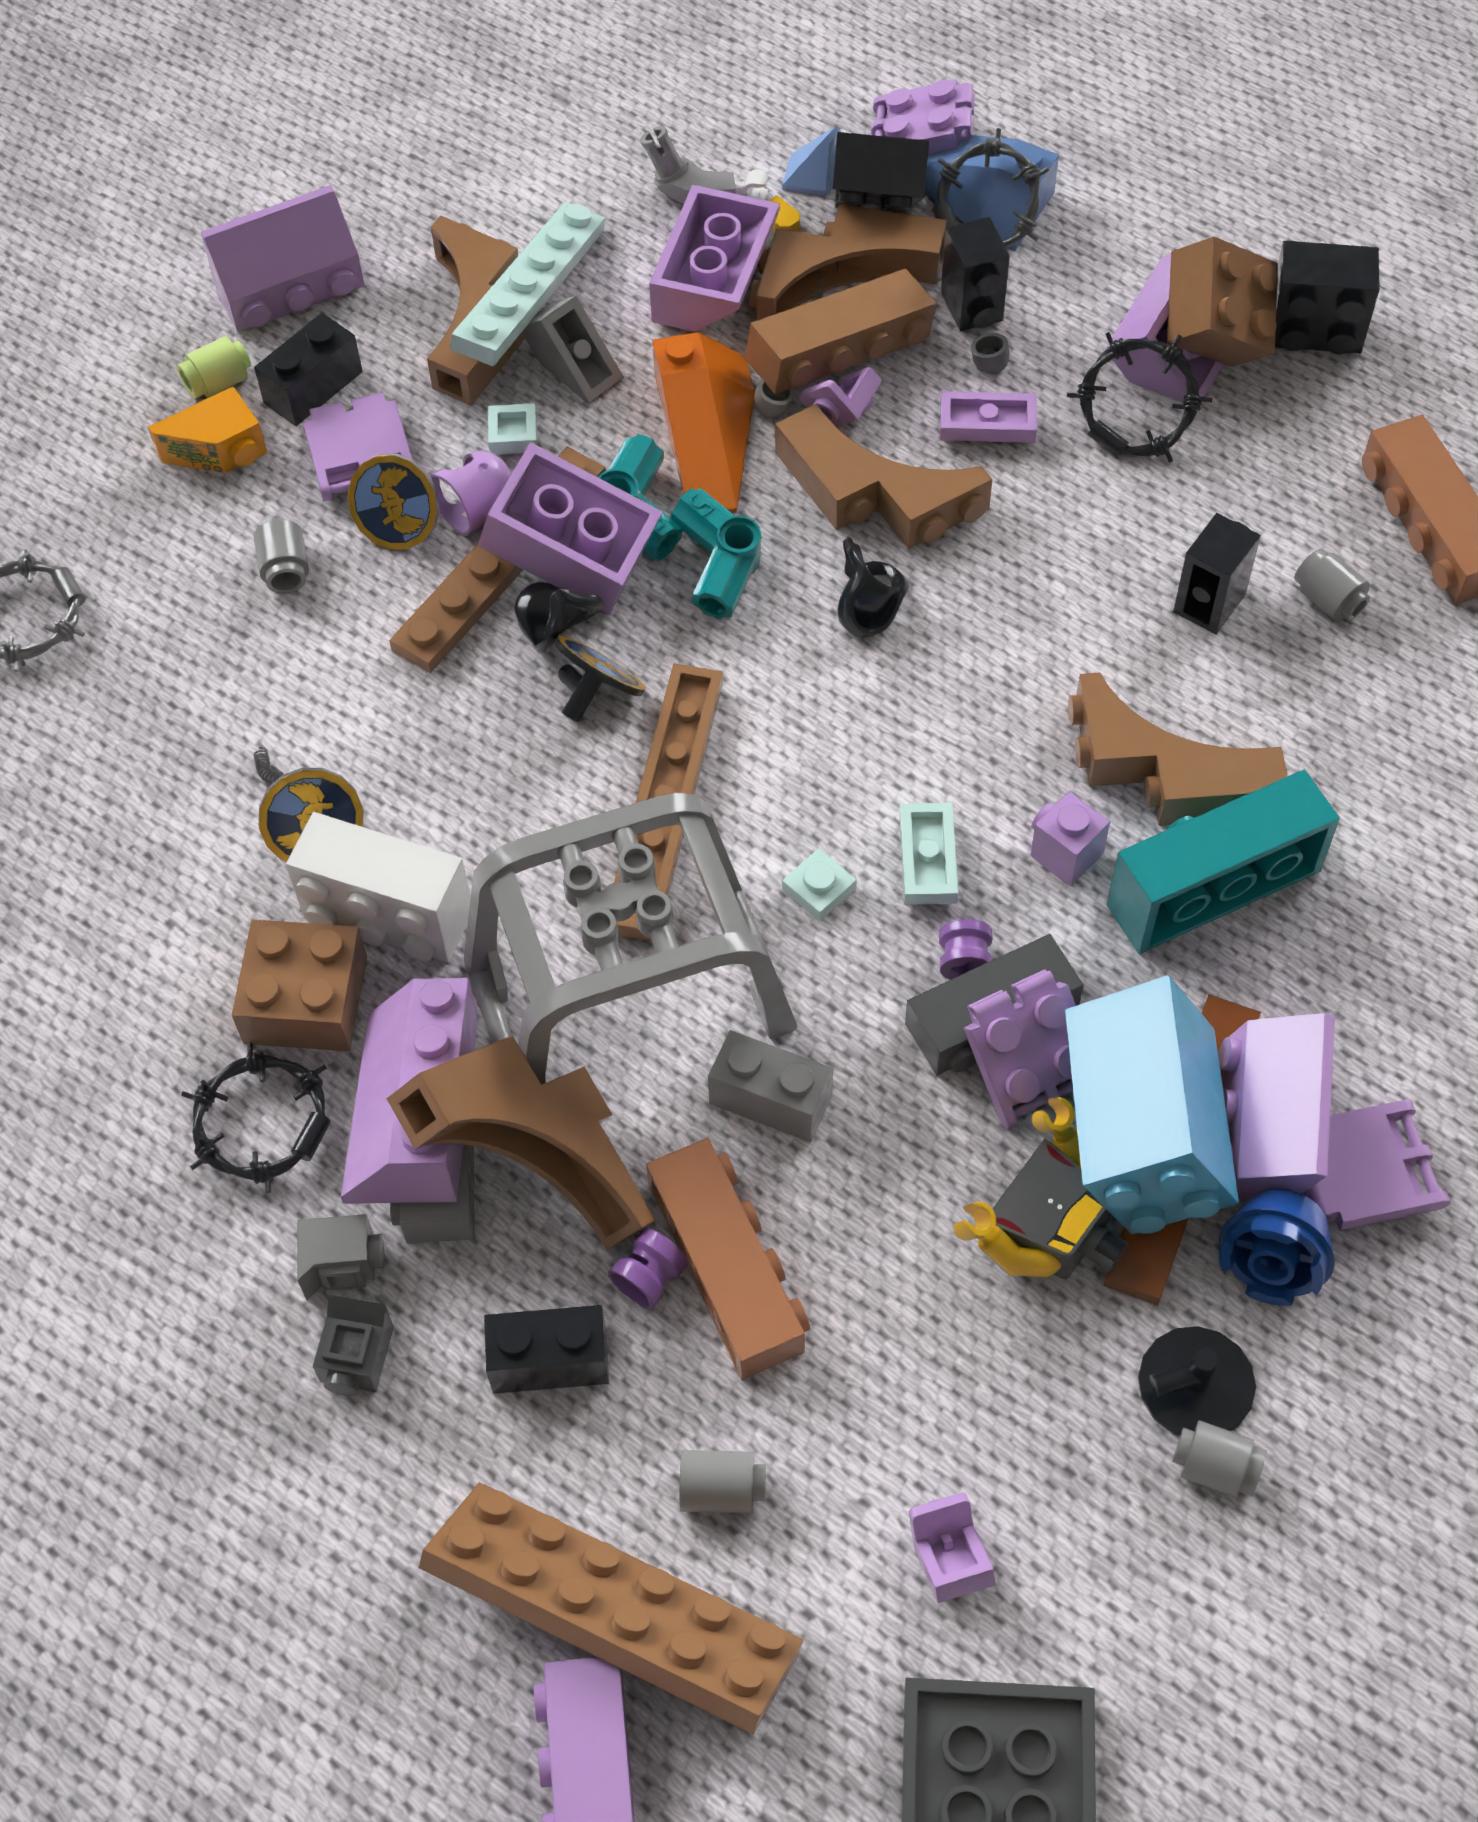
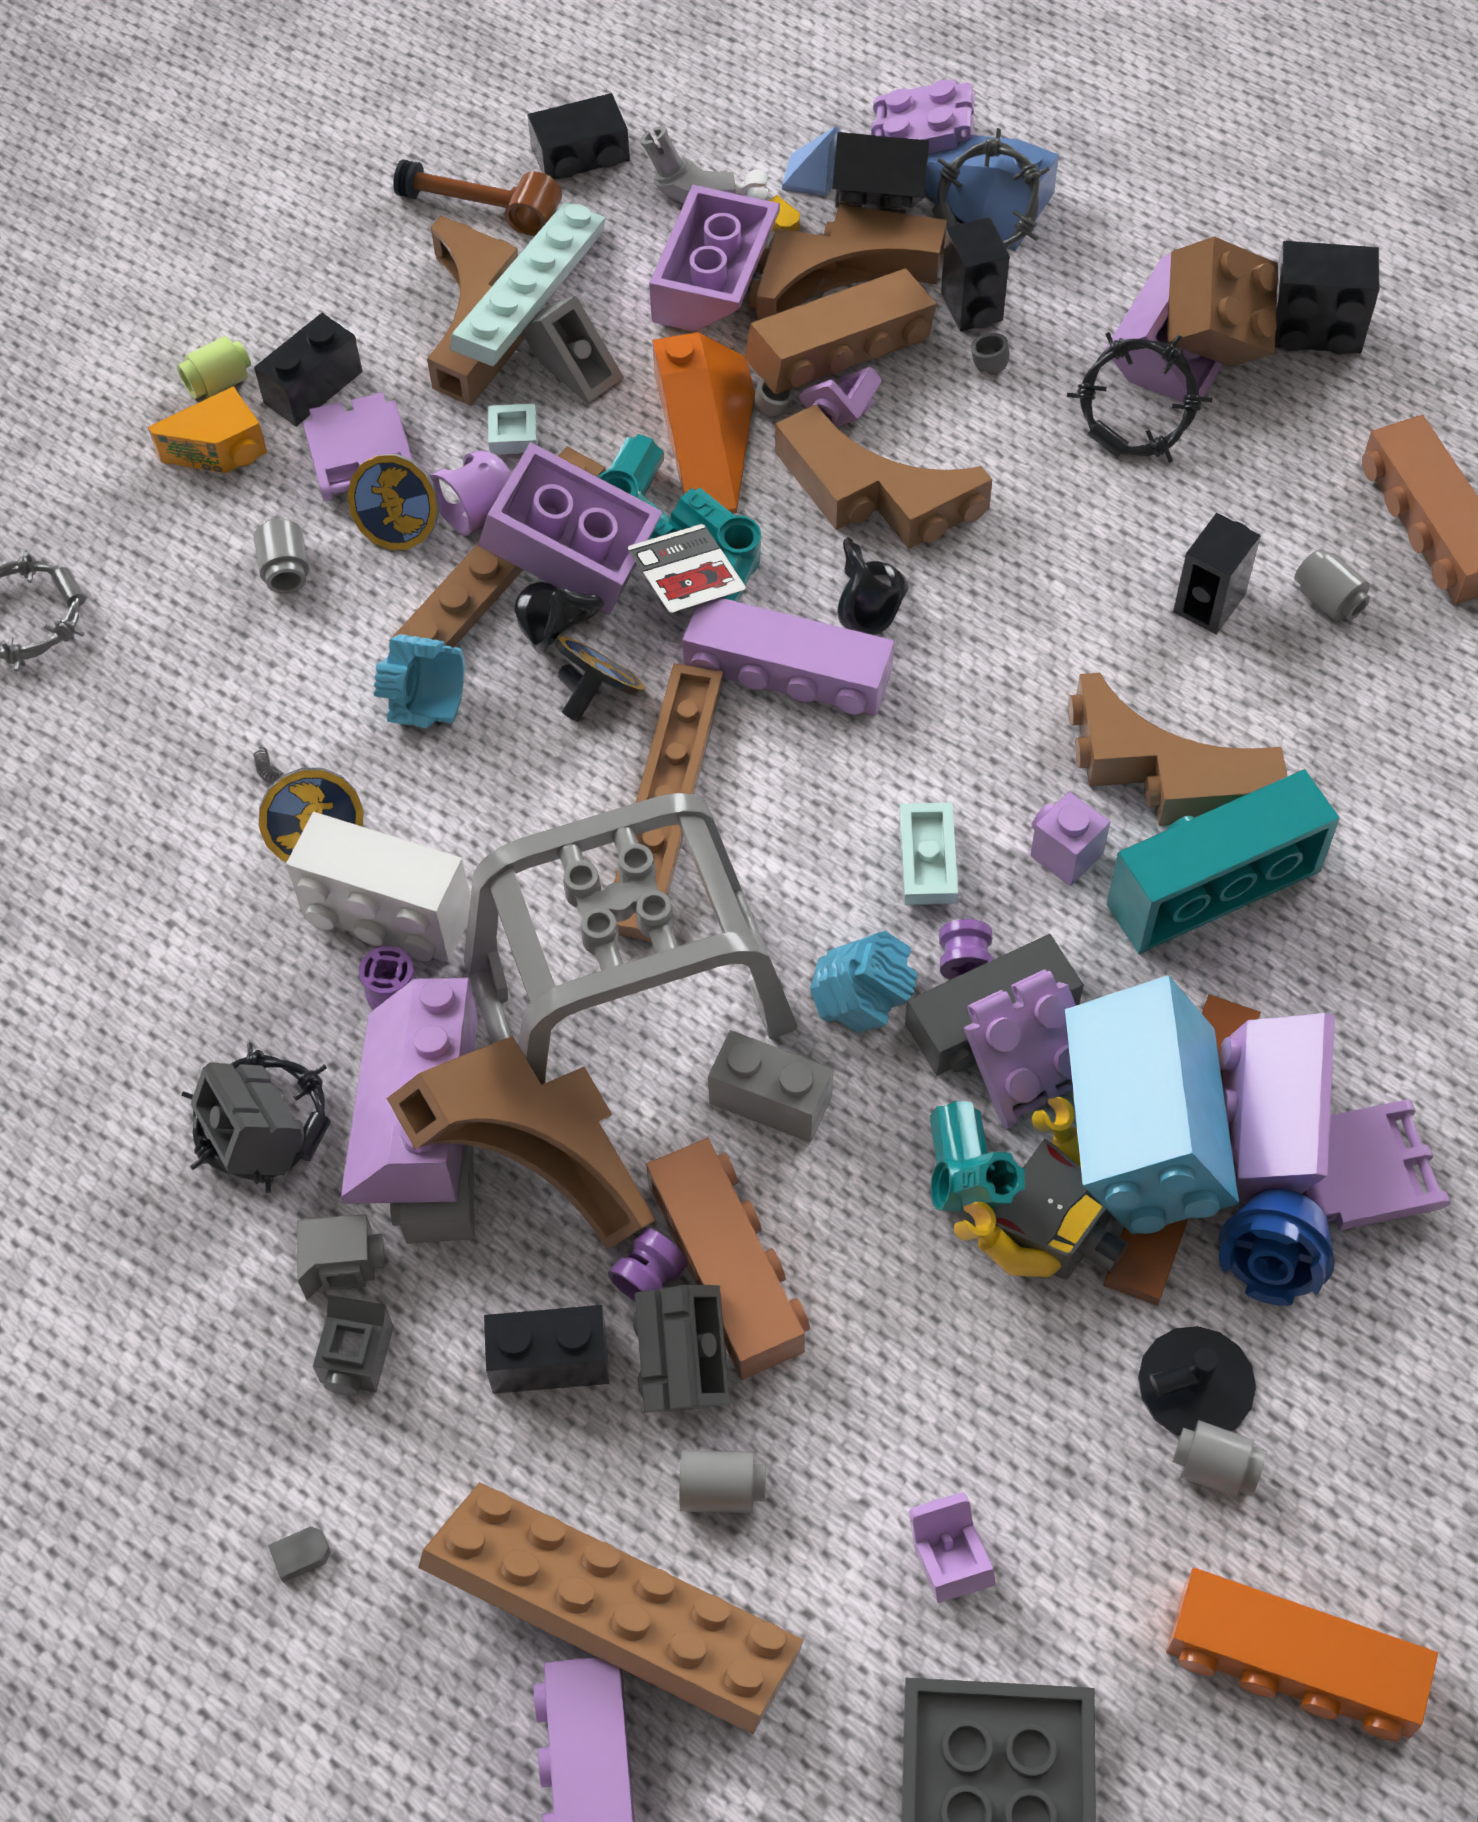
(247, 1119): none -> dark grey brick
(283, 259): lavender slope -> none
(300, 985): medium nougat brick -> none
(300, 1553): none -> flat silver piece
(375, 971): none -> medium lavender wheel
(421, 681): none -> medium azure hair
(527, 205): none -> dark orange piece
(579, 137): none -> black brick
(681, 1348): none -> dark grey brick
(686, 568): none -> sticker
(790, 655): none -> lavender brick
(819, 884): light aqua plate -> none
(863, 981): none -> medium azure hair
(964, 1167): none -> teal piece
(988, 417): lavender plate -> none
(1302, 1654): none -> orange brick

